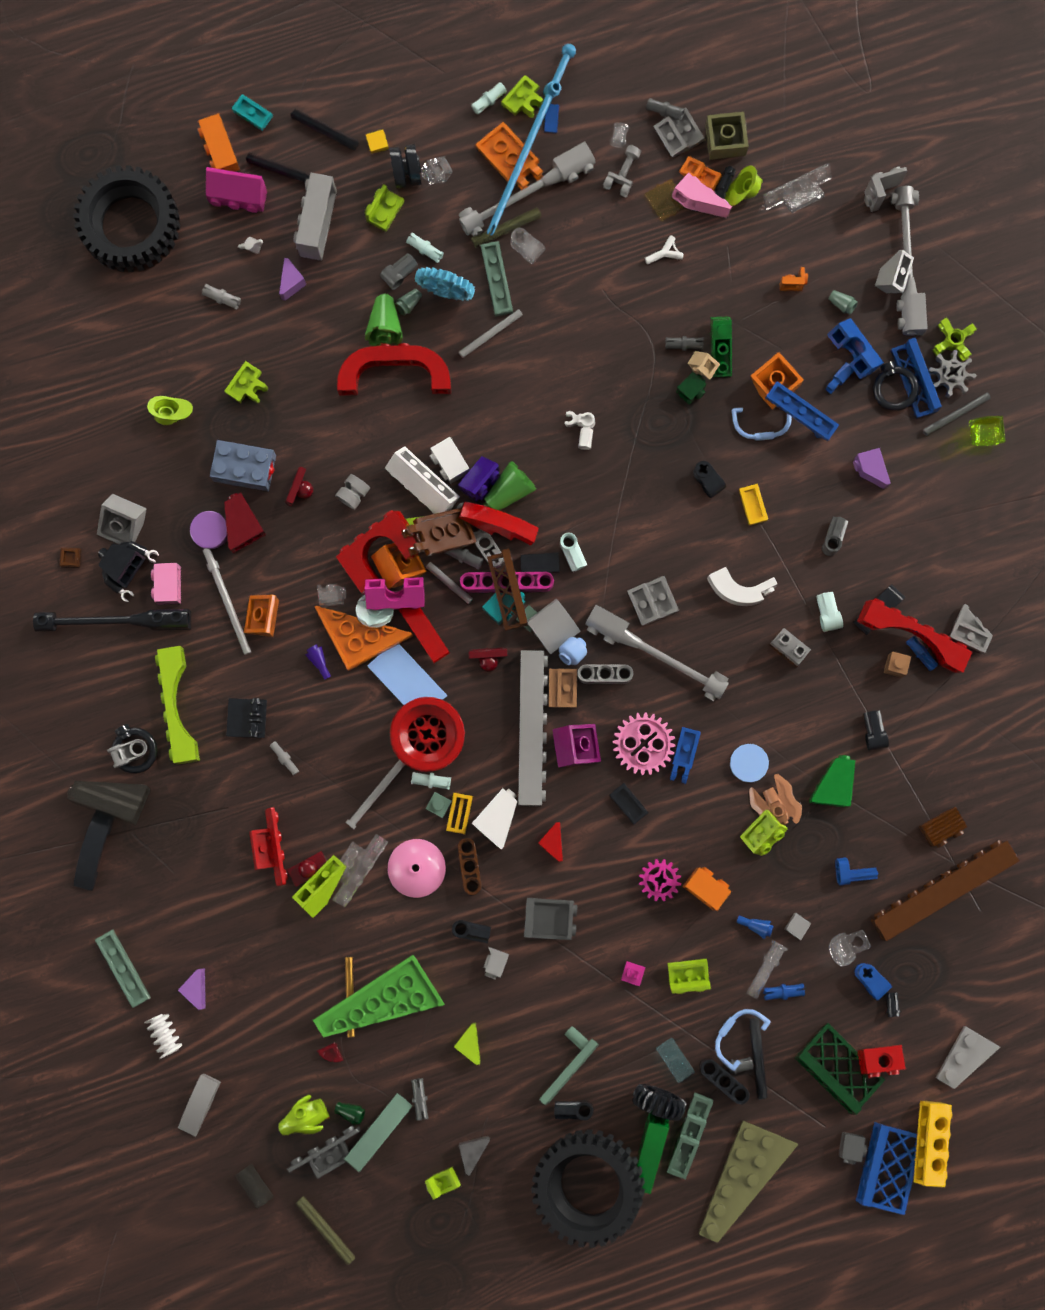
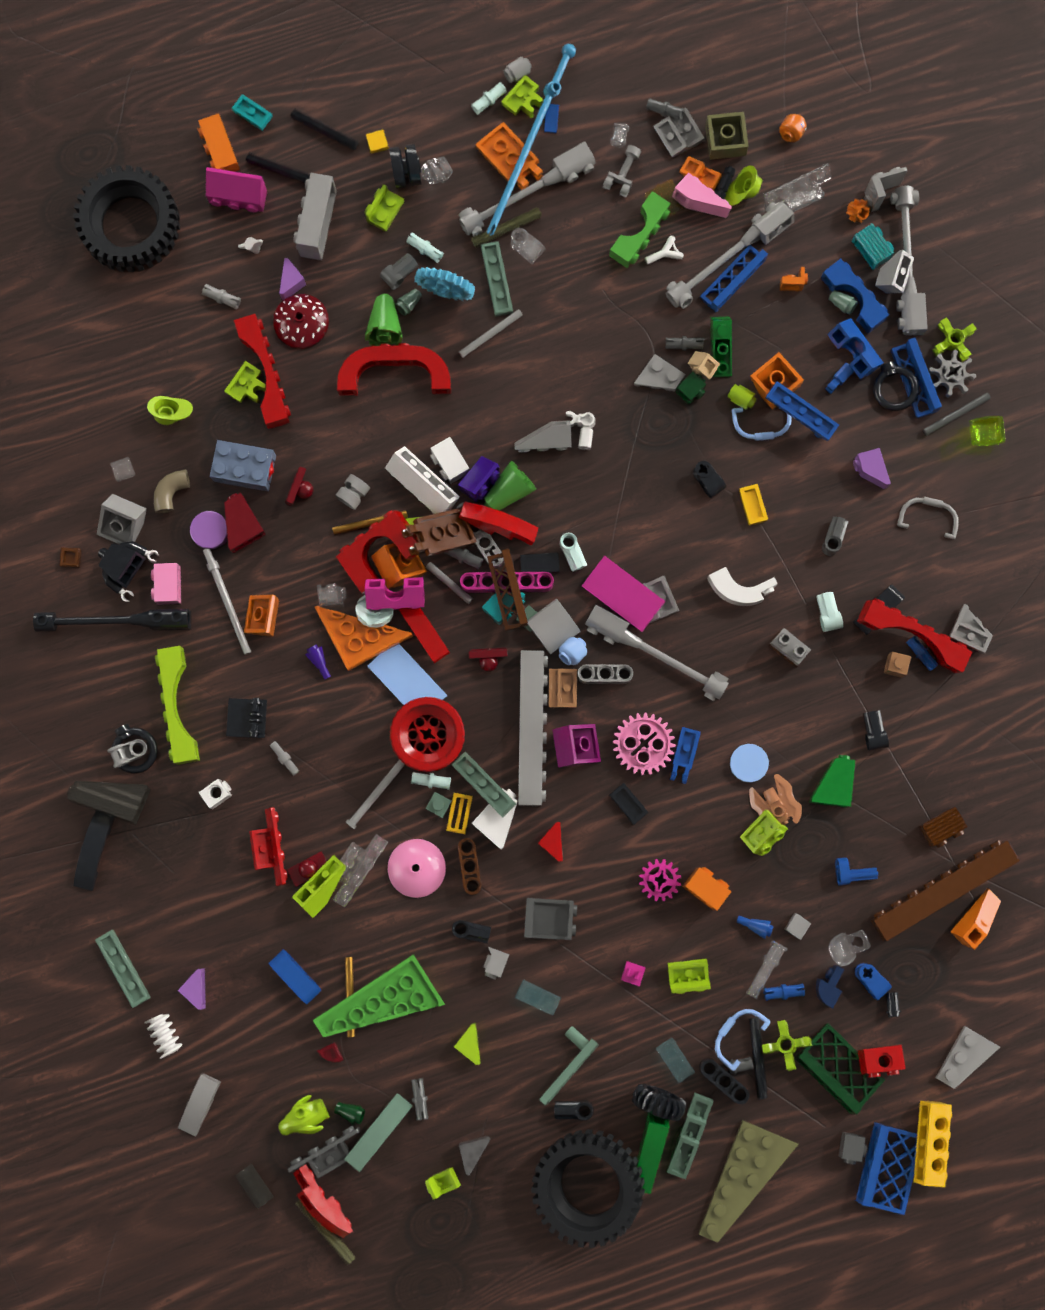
(122, 469): none -> clear tile
(167, 487): none -> dark tan cylinder
(207, 793): none -> white brick
(272, 407): none -> red arch
(295, 976): none -> blue beam
(305, 331): none -> dark red dish
(324, 1210): none -> slope
(360, 524): none -> pearl gold piece
(484, 784): none -> sand green tile
(517, 69): none -> light grey brick
(538, 997): none -> clear light blue slope
(552, 435): none -> light grey slope
(623, 593): none -> dark pink tile
(627, 247): none -> bright green arch
(660, 375): none -> light grey wing
(742, 396): none -> lime brick
(749, 268): none -> blue fence
(763, 228): none -> light grey bar
(788, 1054): none -> lime pin
(792, 127): none -> orange head
(826, 990): none -> dark blue brick
(841, 278): none -> blue arch
(858, 210): none -> orange gear
(873, 246): none -> teal brick
(932, 502): none -> light grey piece
(977, 921): none -> orange slope

